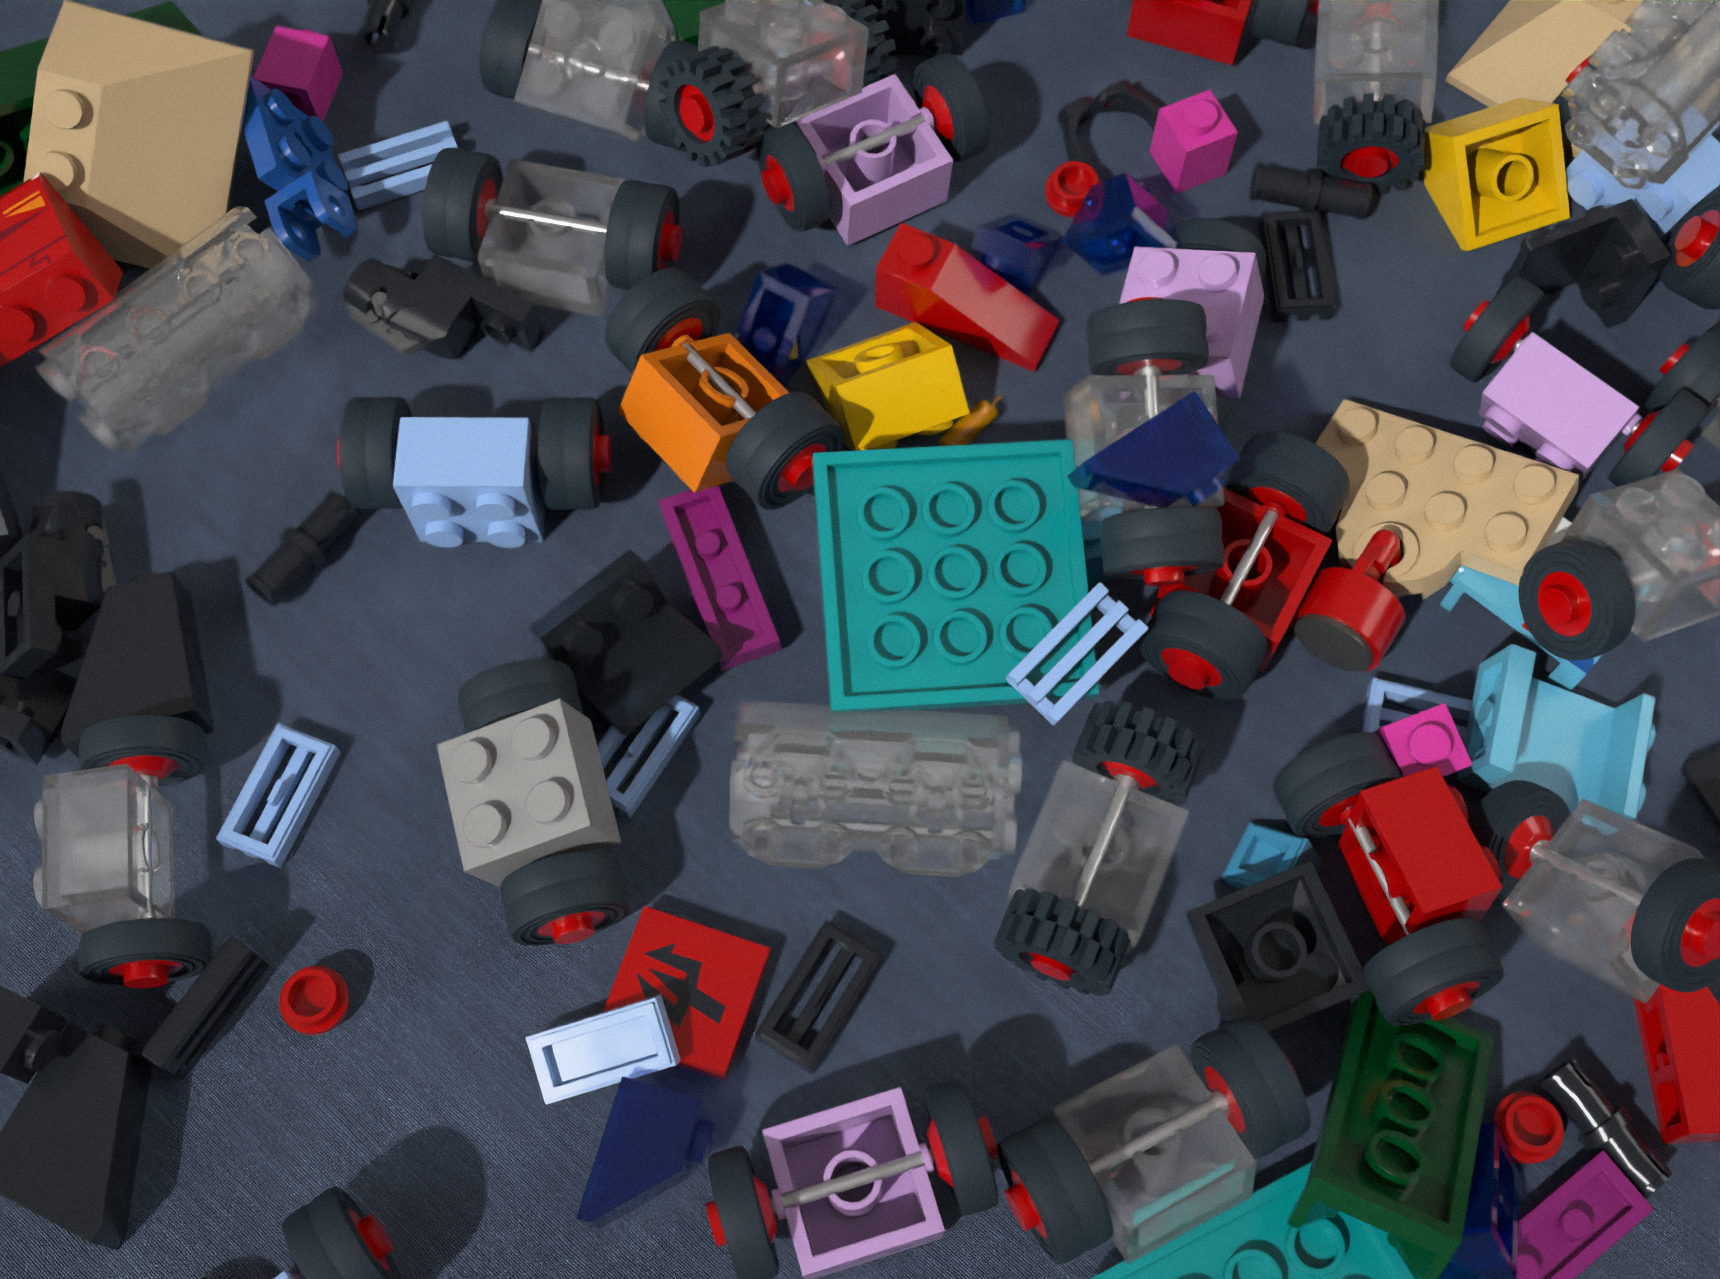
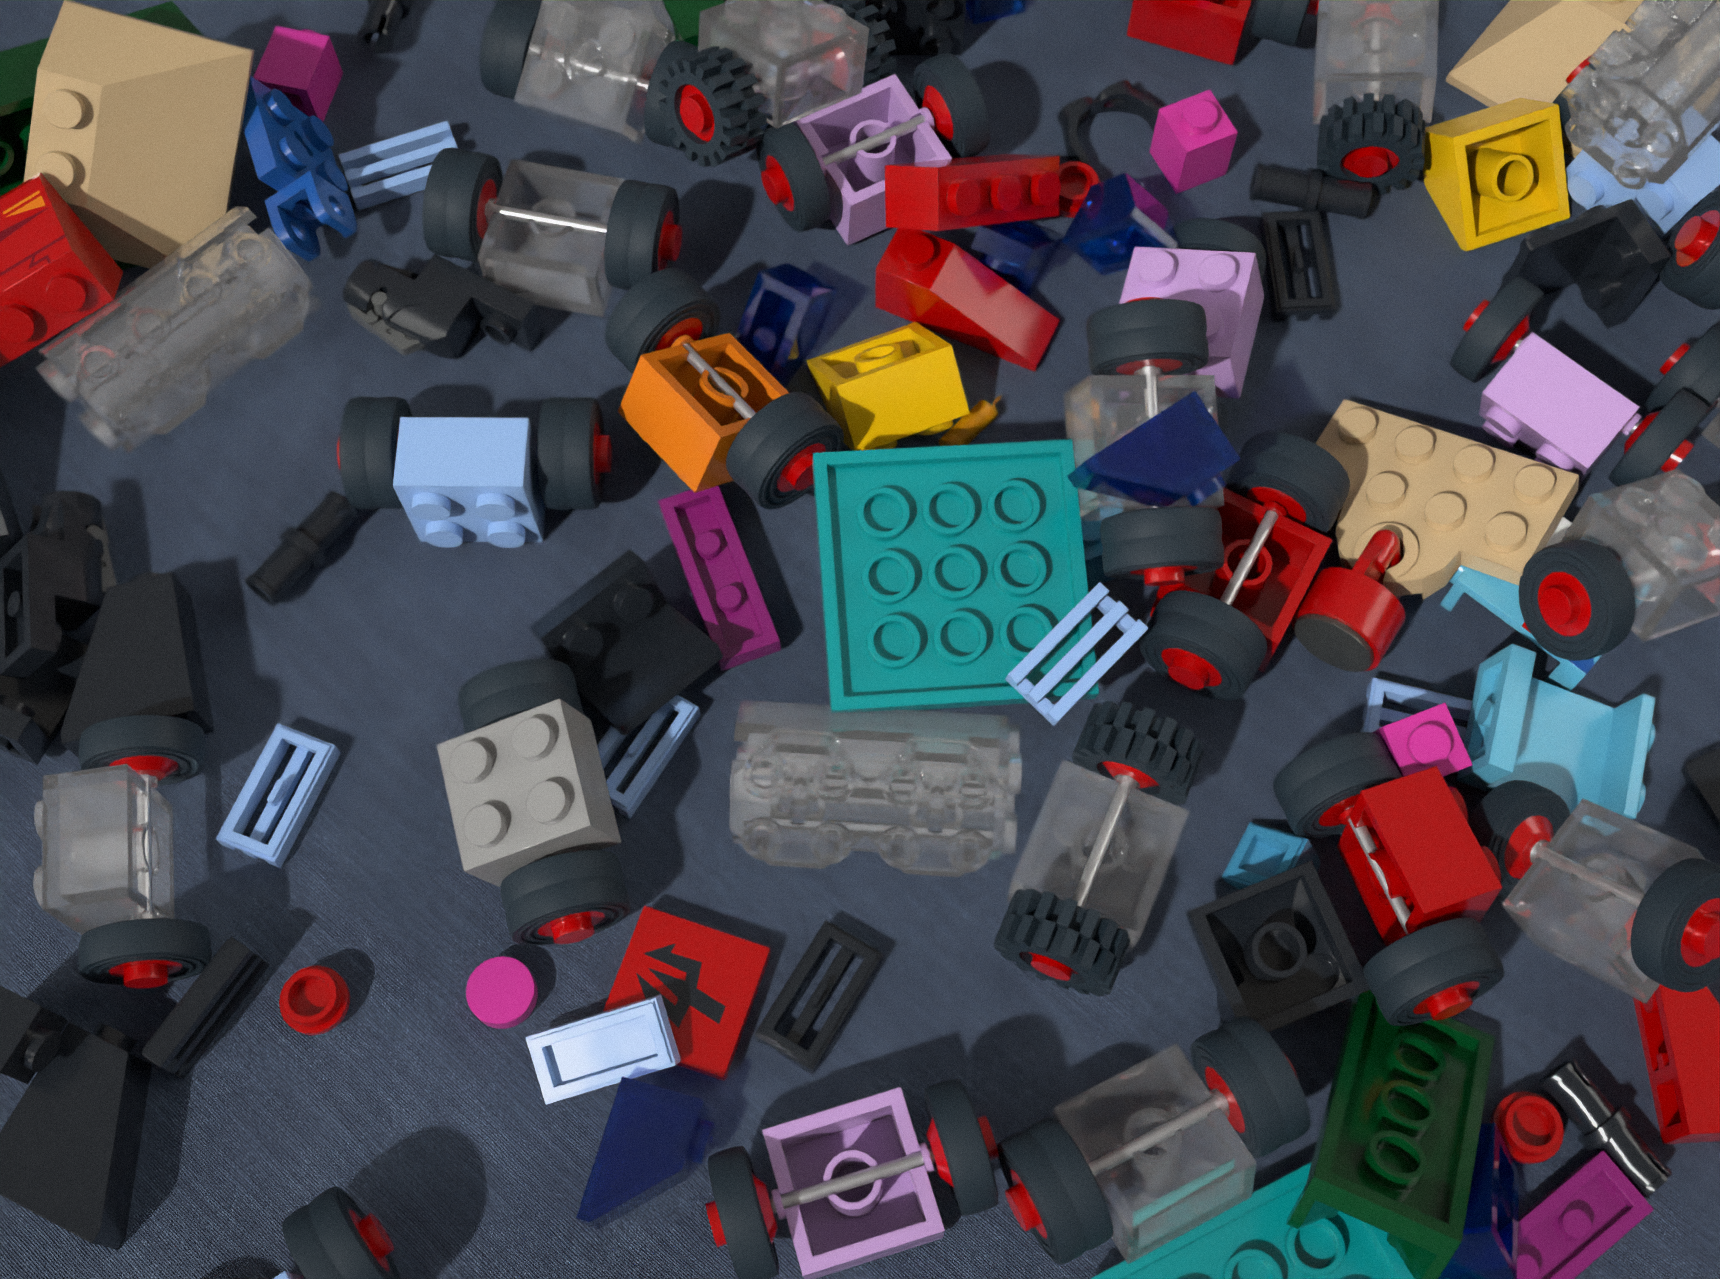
(501, 992): none -> dark pink tile
(971, 191): none -> red brick

